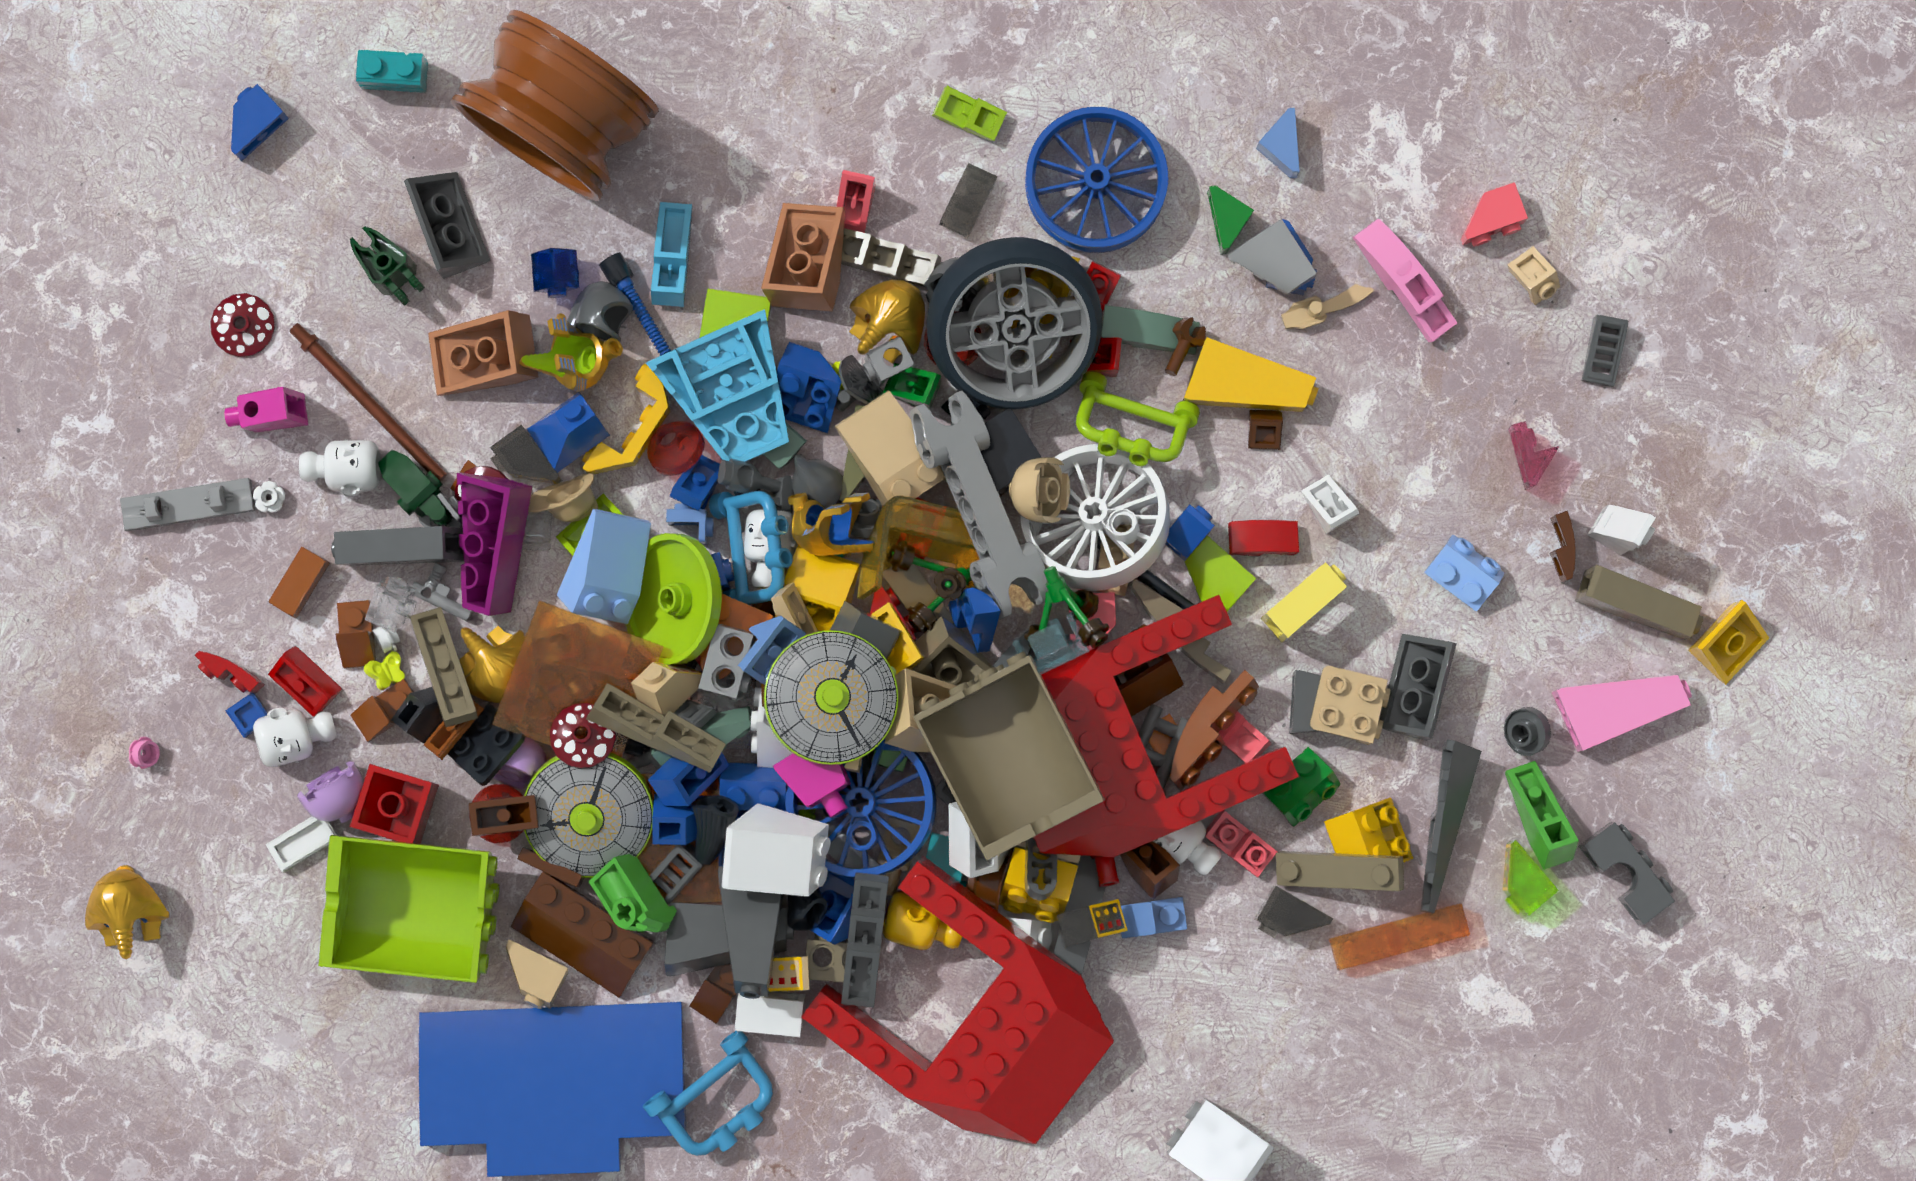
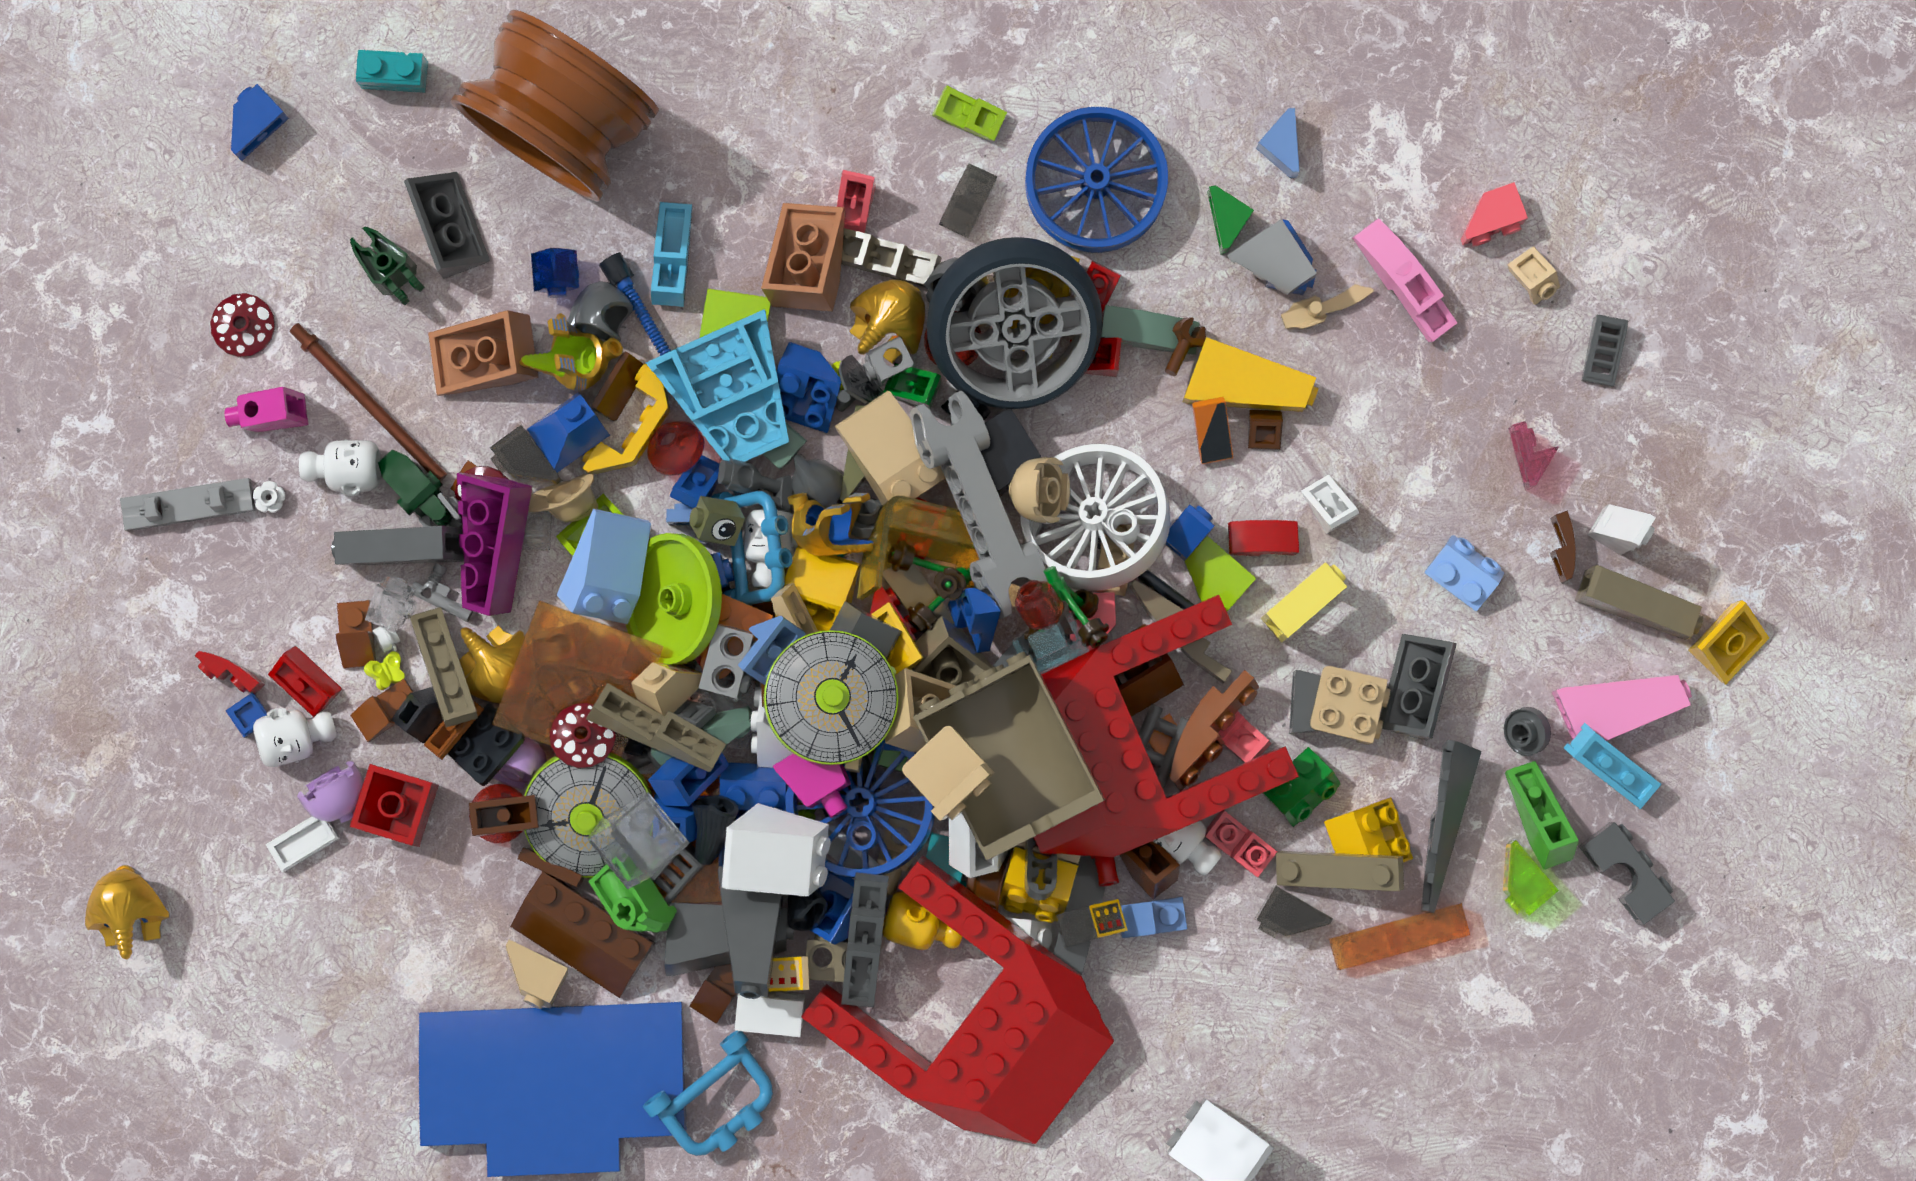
(149, 755): bright pink plate -> none
(298, 582): dark orange slope -> none
(408, 909): lime cylinder -> none
(618, 387): none -> reddish brown slope
(637, 840): none -> clear slope
(717, 520): none -> olive brick
(948, 773): none -> tan bracket
(1038, 604): none -> clear red head
(1141, 450): lime bar -> none
(1212, 430): none -> tile
(1612, 766): none -> medium azure container

